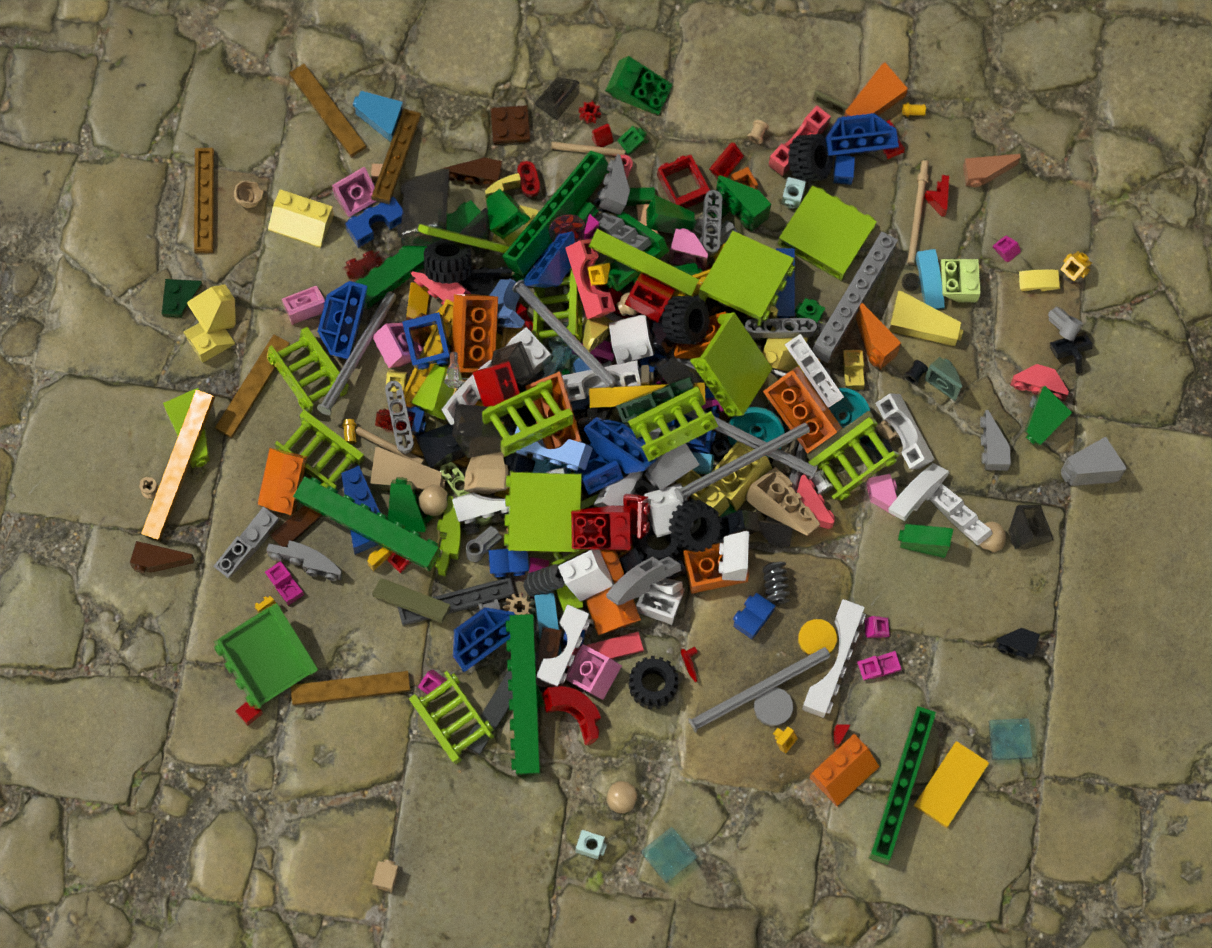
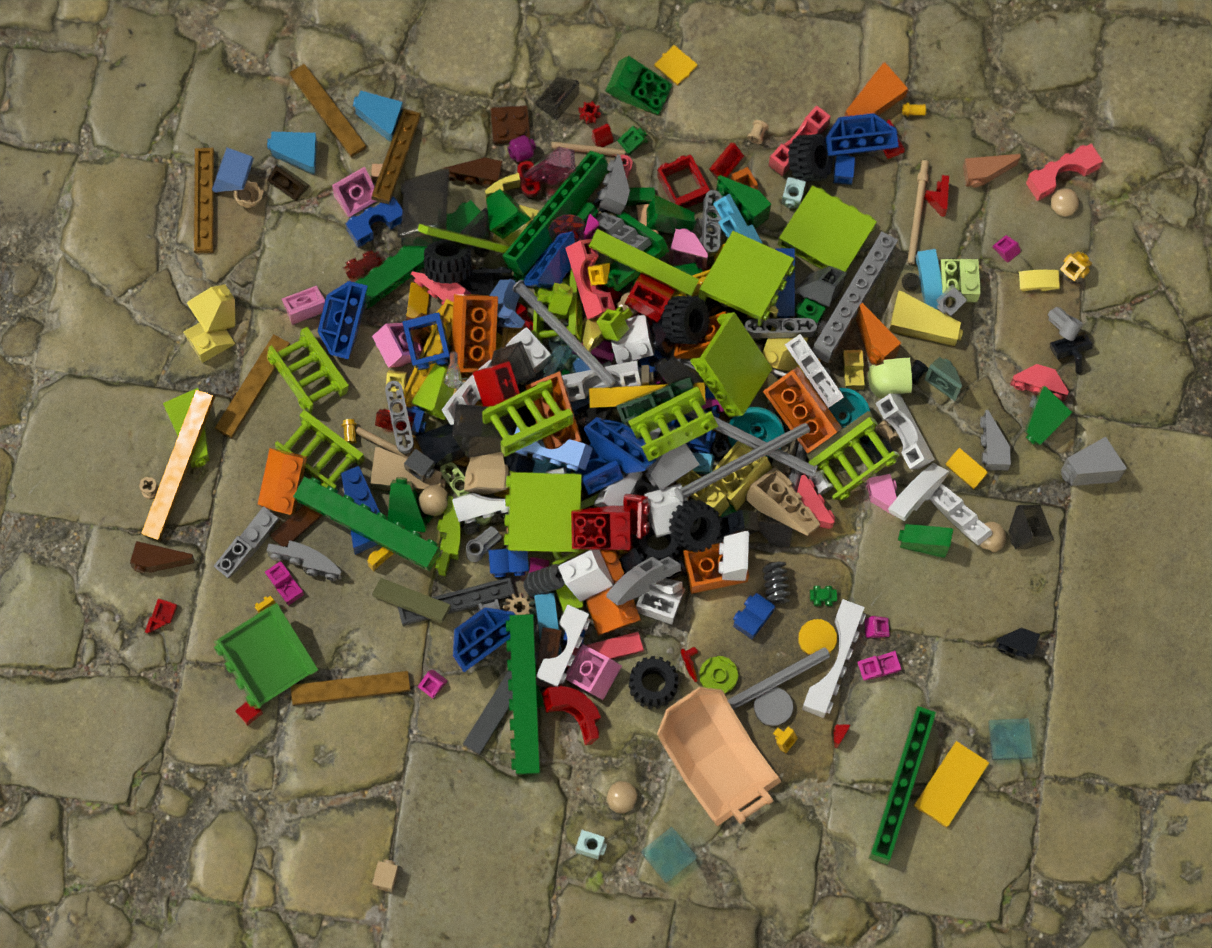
(161, 616): none -> red slope
(177, 295): dark green wing -> none
(232, 171): none -> medium blue slope
(287, 182): none -> dark brown slope
(295, 149): none -> dark azure slope
(300, 218): light yellow slope -> none
(357, 353): light grey axle -> none
(398, 562): red slope -> none
(419, 465): none -> dark grey brick
(432, 719): lime fence -> none
(521, 148): none -> magenta head
(553, 166): none -> clear pink slope
(558, 299): none -> lime brick
(613, 323): none -> lime brick
(675, 65): none -> yellow piece
(716, 755): none -> light nougat windscreen
(719, 674): none -> lime tile
(733, 220): none -> medium azure slope
(823, 285): none -> dark grey slope
(825, 595): none -> green piece
(830, 102): olive slope -> none
(845, 770): orange slope -> none
(891, 377): none -> yellowish green brick
(953, 292): none -> light grey brick
(966, 468): none -> yellow slope
(1064, 202): none -> tan hair
(1083, 161): none -> coral arch

